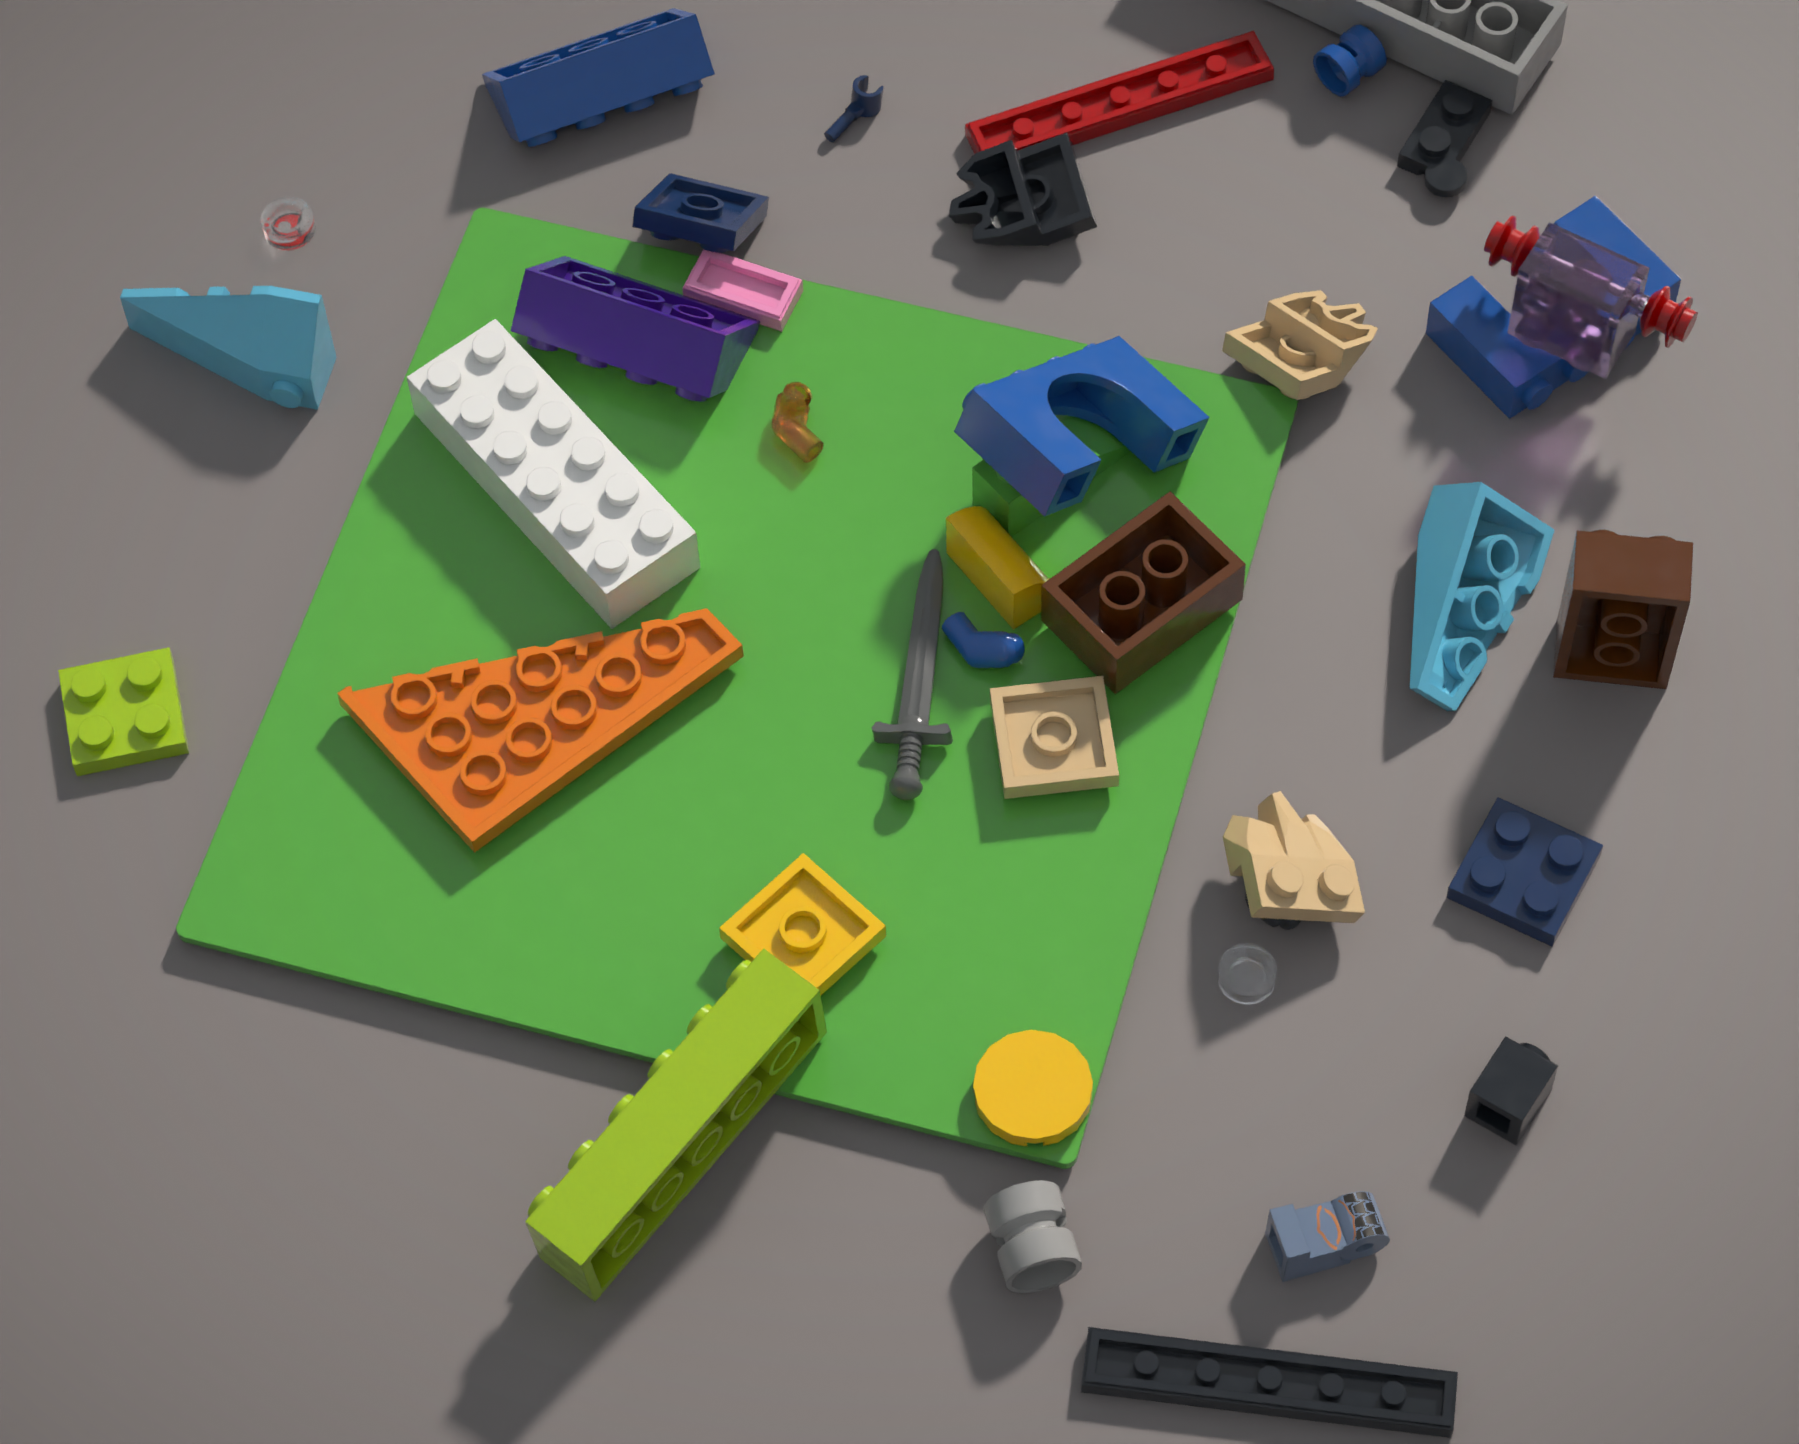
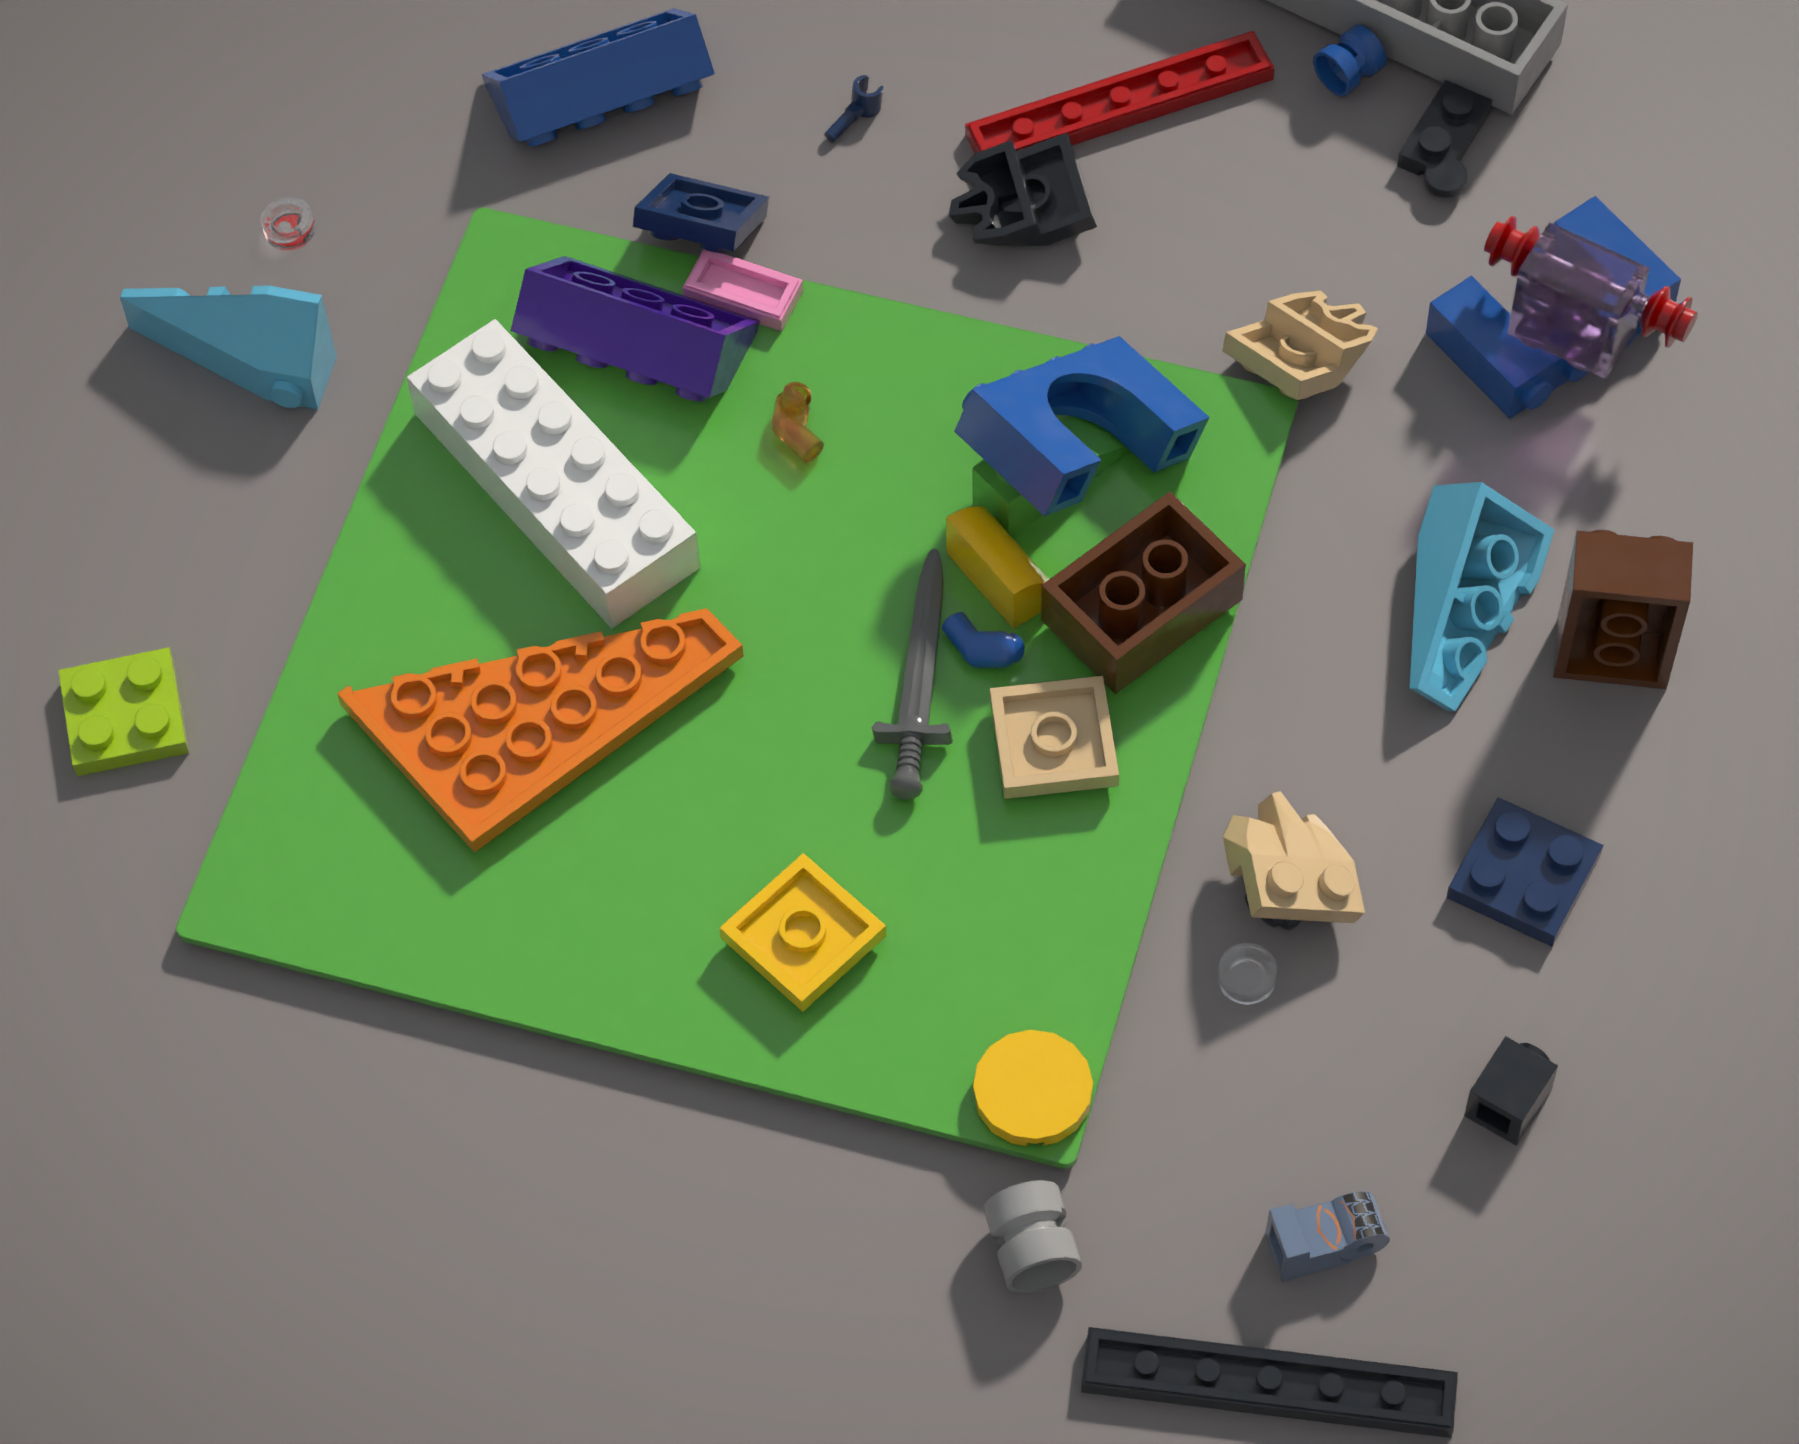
(676, 1123): lime brick -> none

